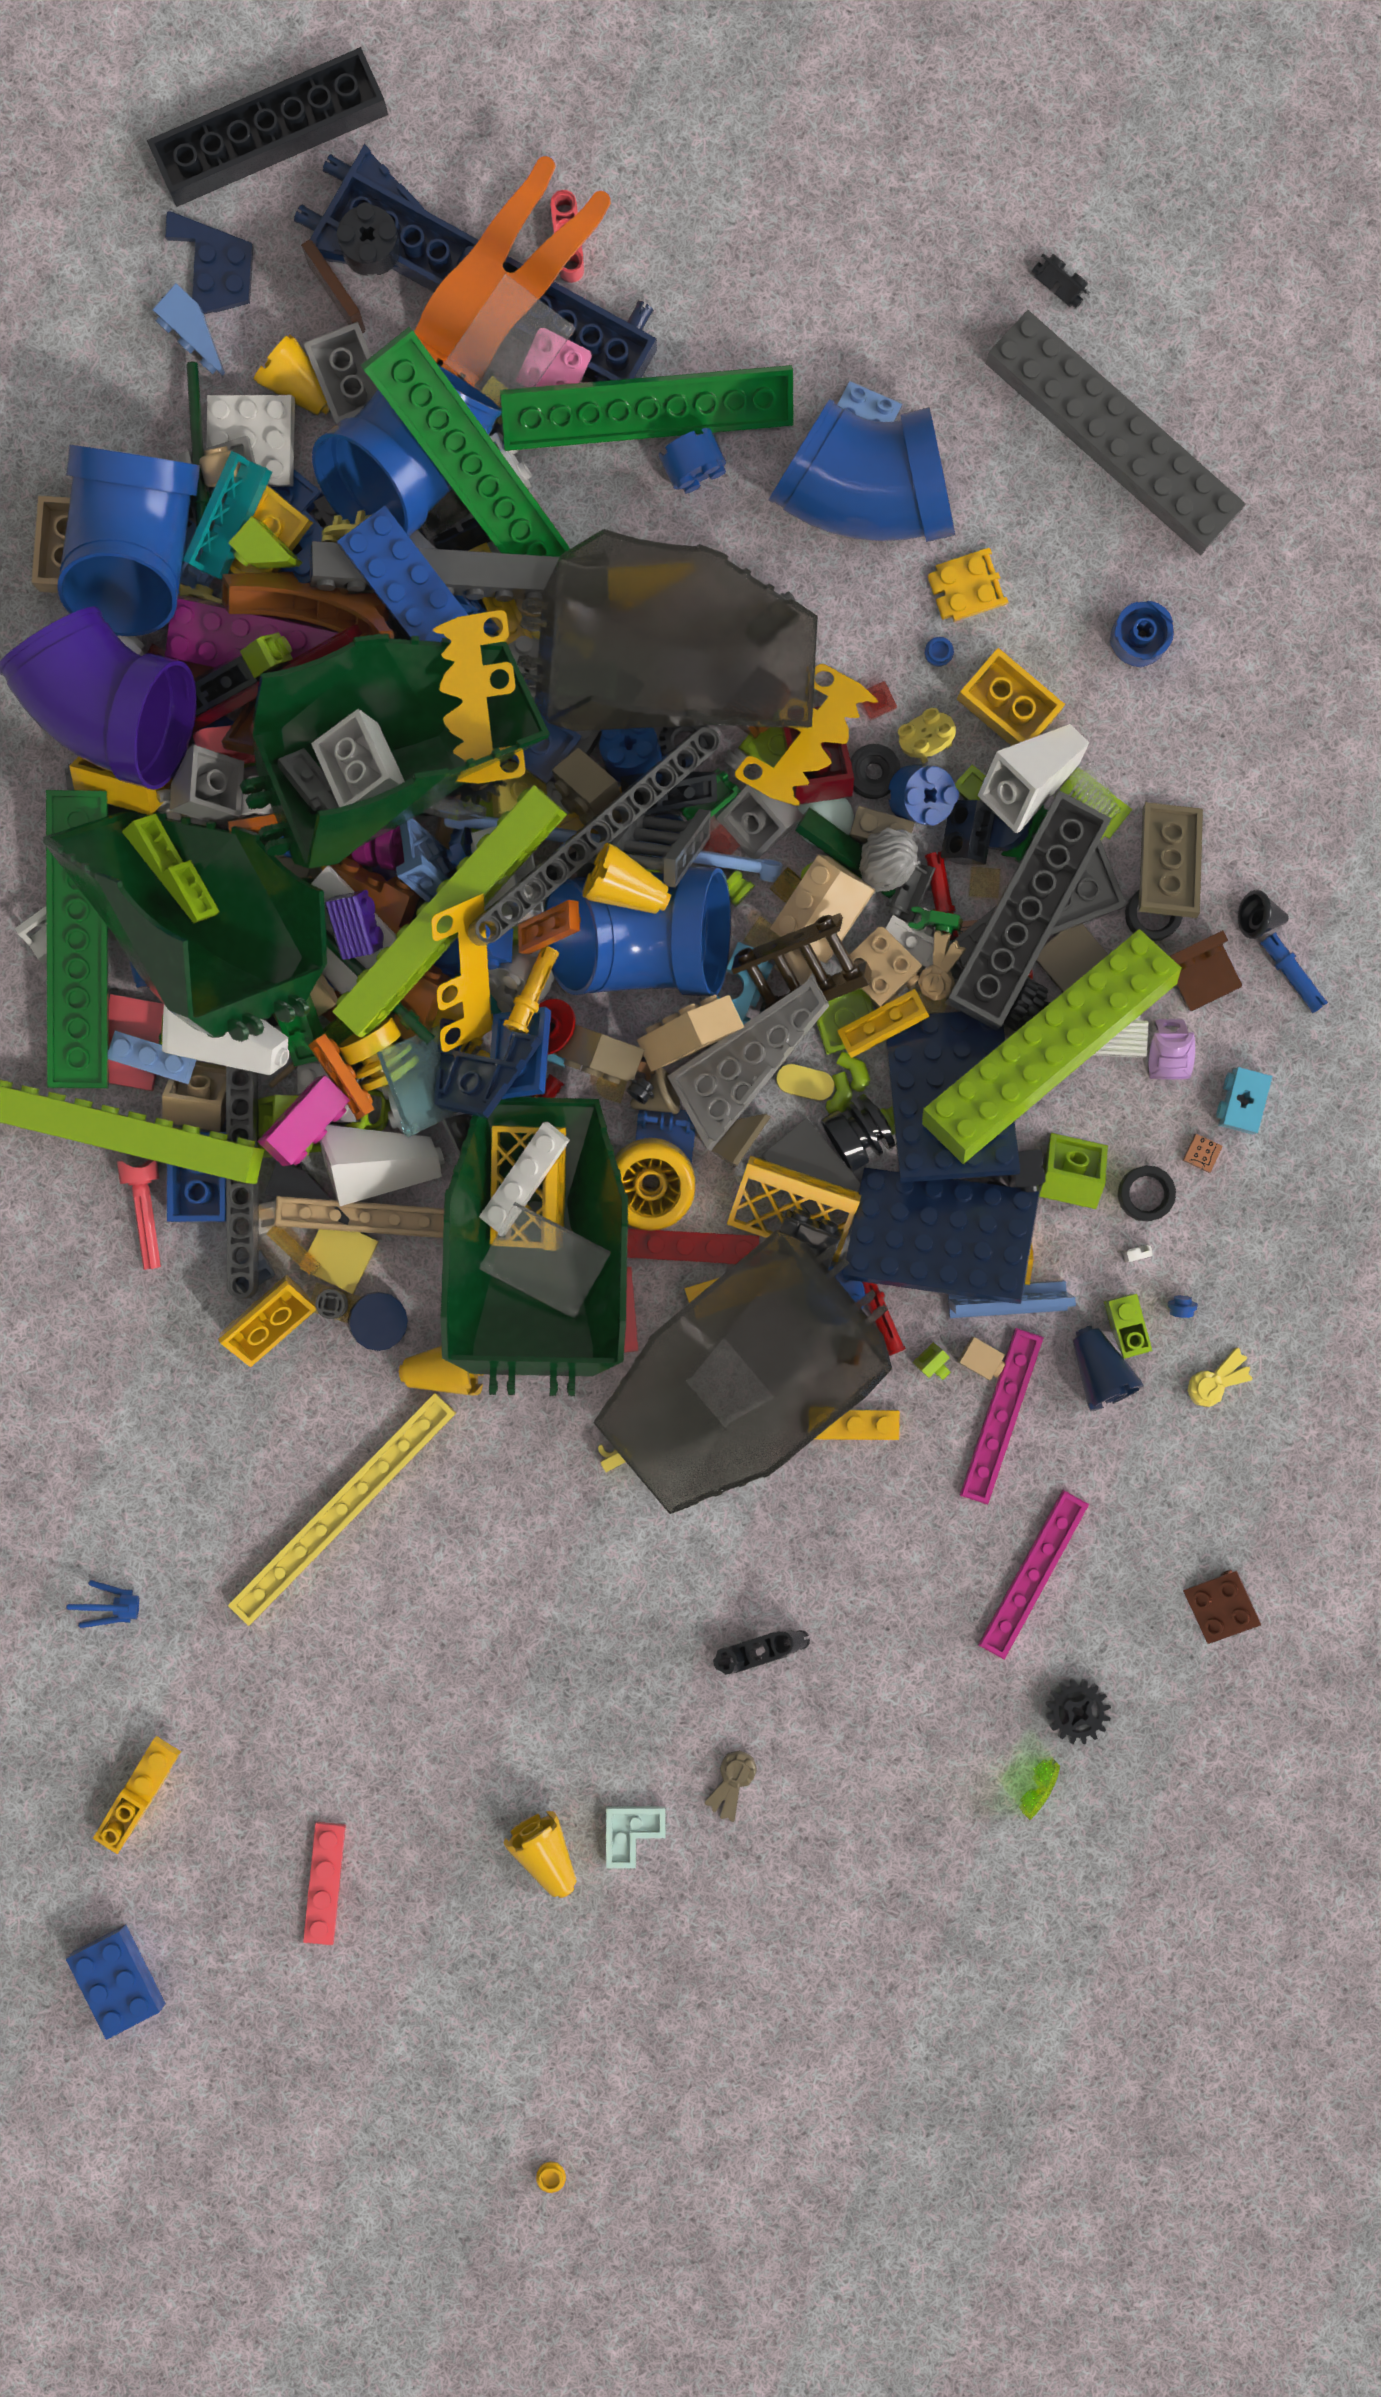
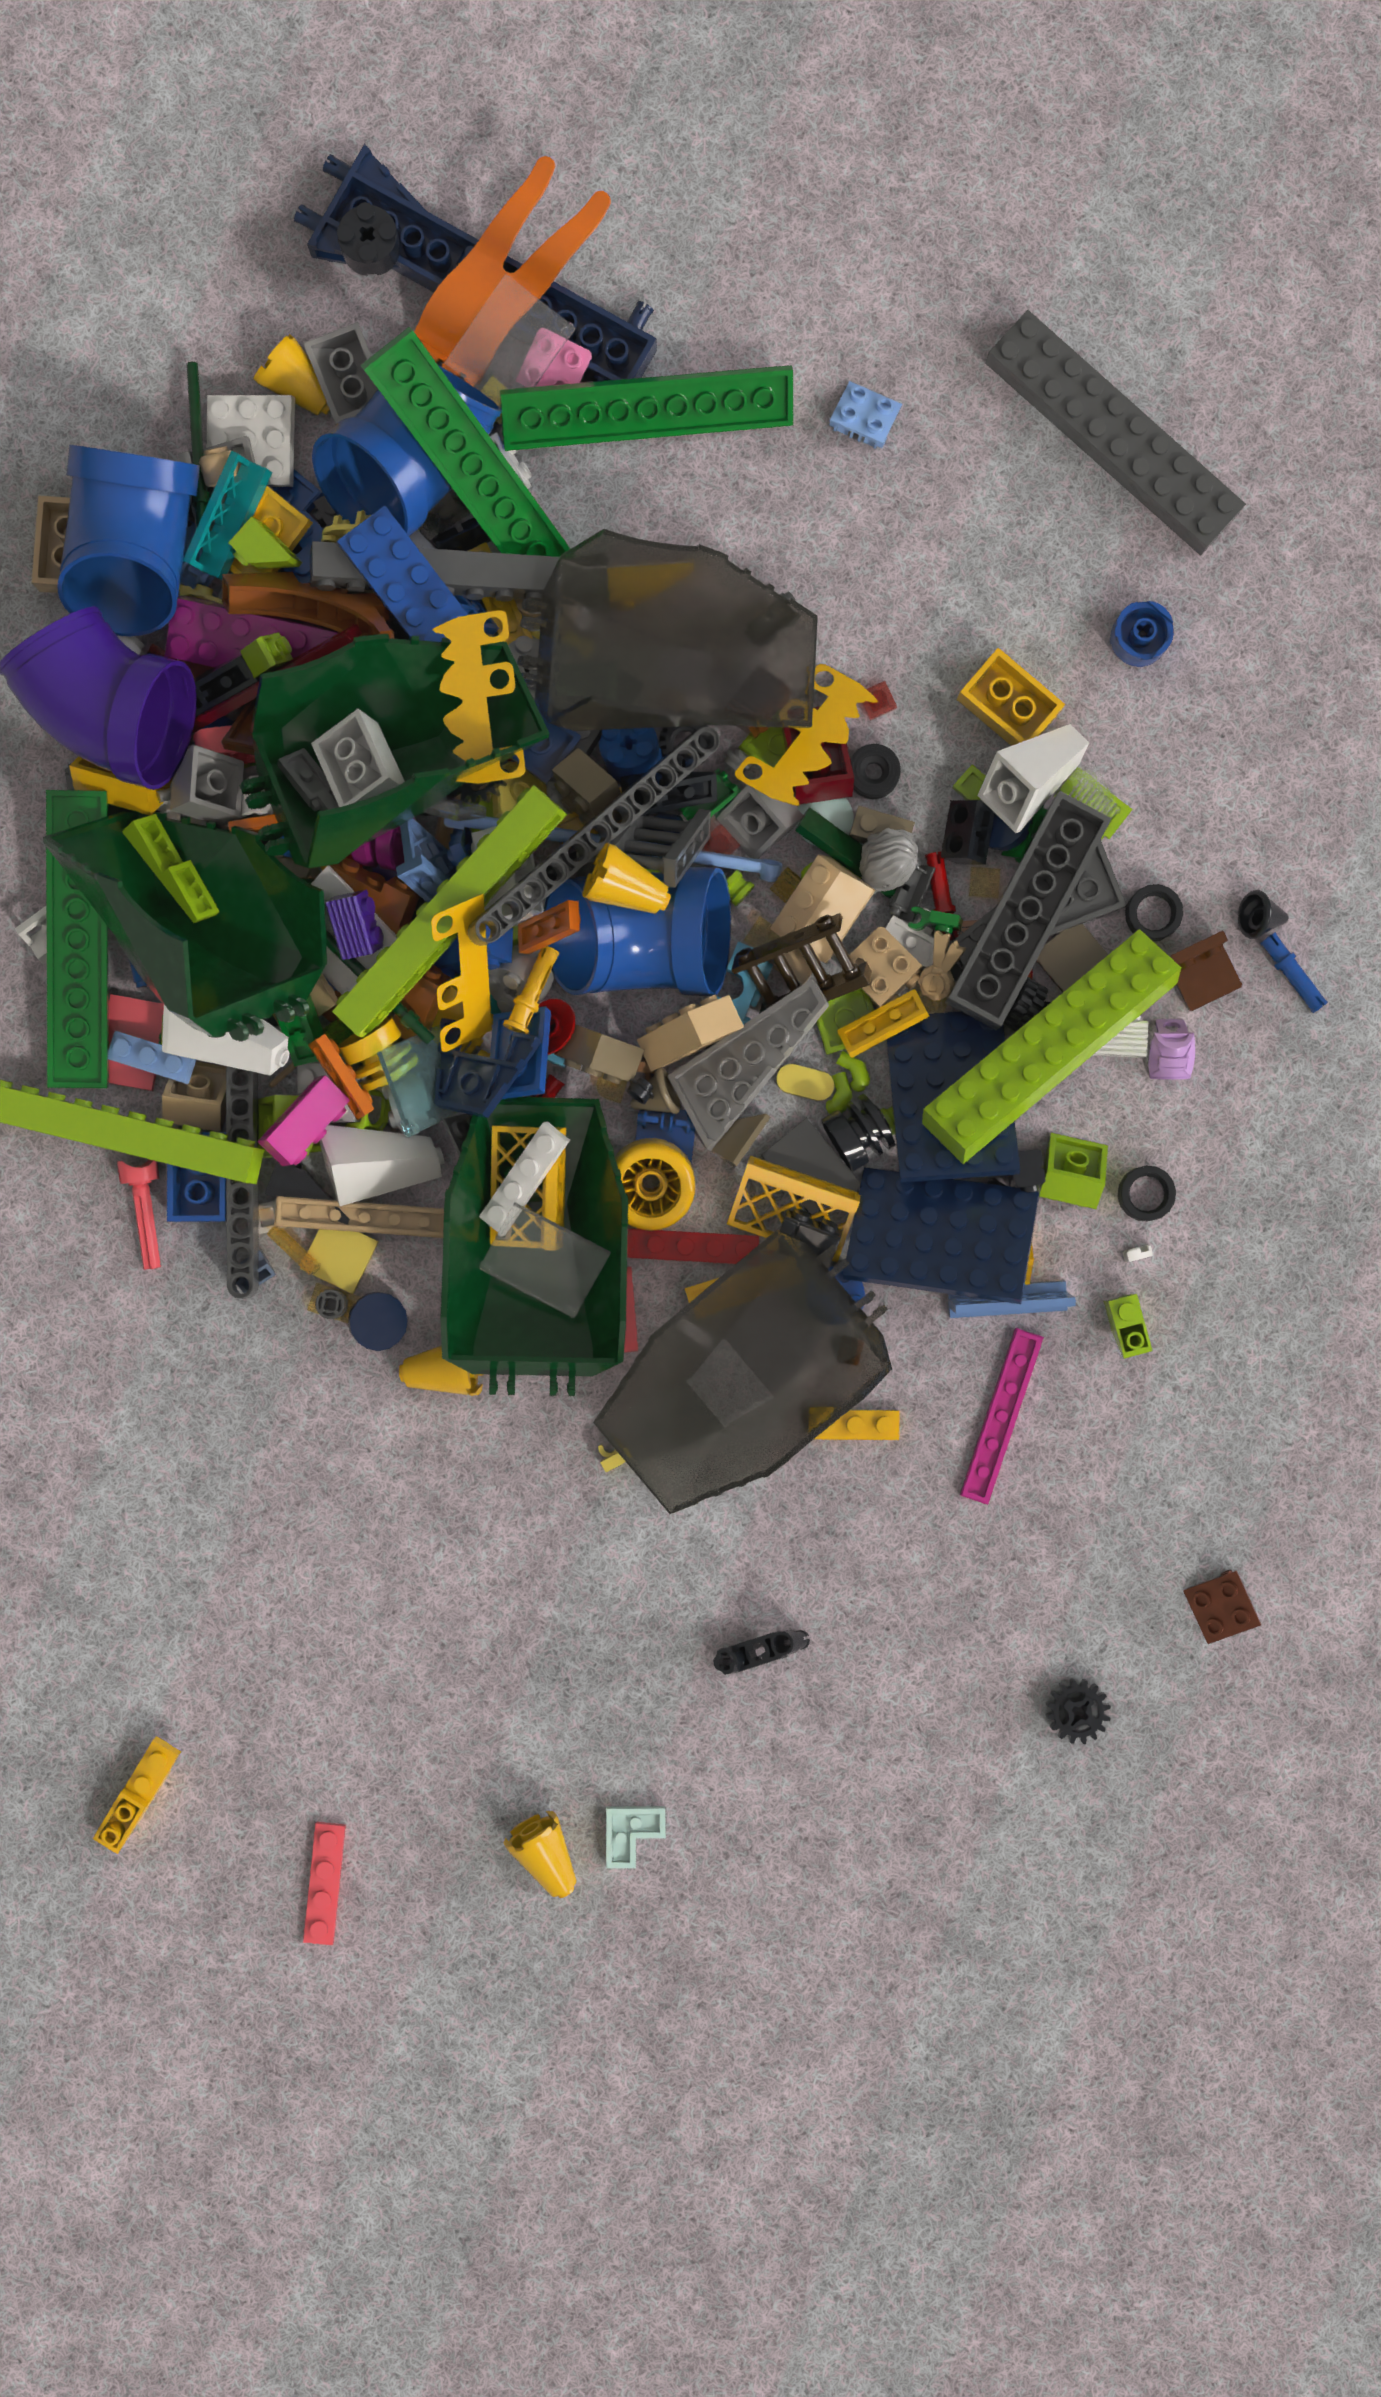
(116, 1982): blue brick -> none
(125, 1607): blue plant -> none
(185, 317): medium blue slope -> none
(220, 263): dark blue wing -> none
(267, 1321): yellow slope -> none
(268, 127): black brick -> none
(332, 284): reddish brown tile -> none
(342, 1509): light yellow plate -> none
(551, 2177): yellow plate -> none
(565, 197): coral beam -> none
(693, 460): blue brick -> none
(737, 1771): dark tan piece -> none
(869, 478): blue cylinder -> none
(884, 1322): red pin -> none
(922, 794): blue brick -> none
(927, 734): light yellow plate -> none
(932, 1362): lime tile -> none
(939, 651): blue plate -> none
(967, 586): yellow plate -> none
(982, 1359): tan brick -> none
(1033, 1574): dark pink tile -> none
(1045, 1777): clear neon green slope -> none
(1070, 287): black hinge -> none
(1103, 1369): dark blue cone -> none
(1171, 860): dark tan plate -> none
(1182, 1306): blue plate -> none
(1202, 1153): nougat tile -> none
(1208, 1387): light yellow piece -> none
(1256, 1089): medium azure brick -> none

